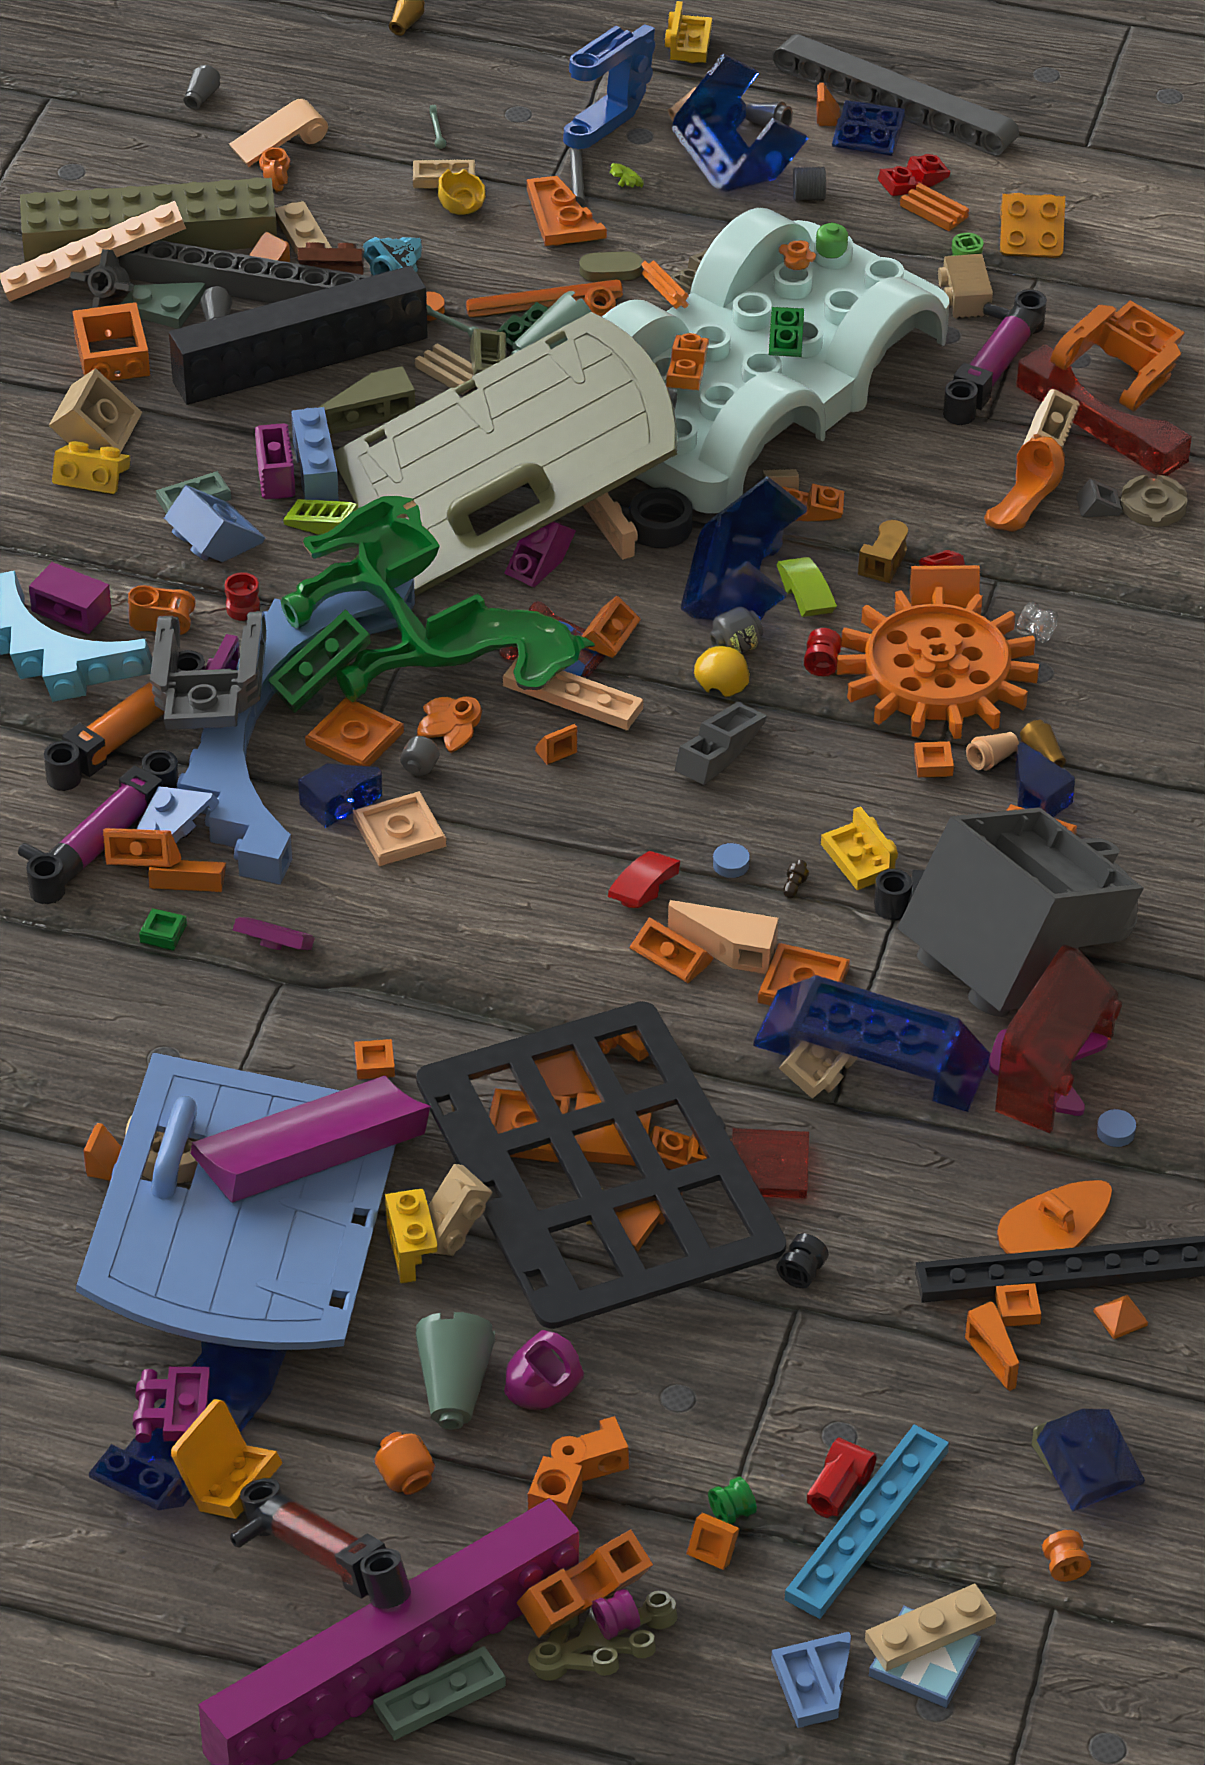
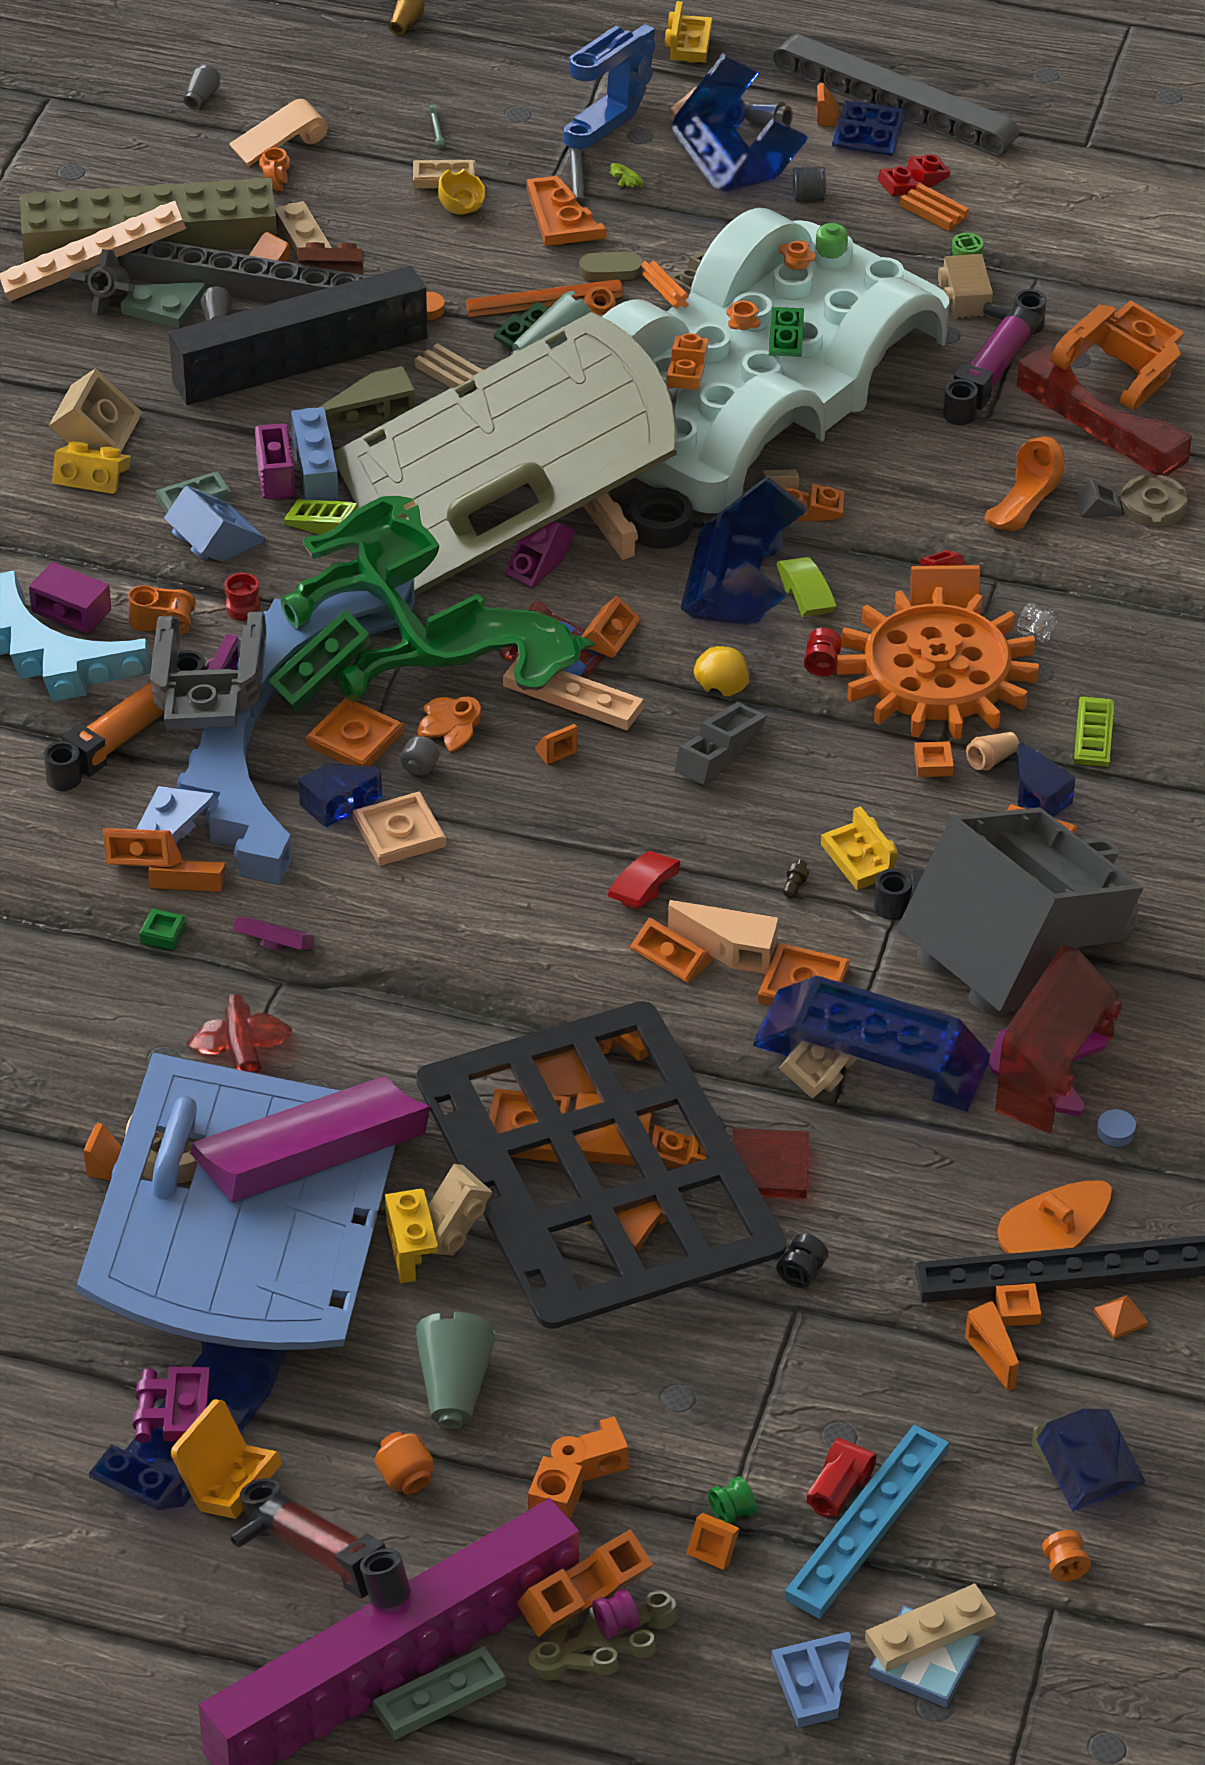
(53, 870): piece -> none
(108, 324): orange window -> none
(240, 1035): none -> clear red plant
(374, 1059): orange plate -> none
(392, 254): medium azure rock -> none
(450, 321): sand green hinge -> none
(486, 349): olive slope -> none
(538, 1377): magenta piece -> none
(731, 860): medium blue tile -> none
(737, 630): dark grey head -> none
(743, 315): none -> orange plate
(886, 554): pearl gold leg -> none
(1032, 225): light orange bracket -> none
(1042, 739): pearl gold cone -> none
(1054, 417): tan brick -> none
(1096, 713): none -> lime slope

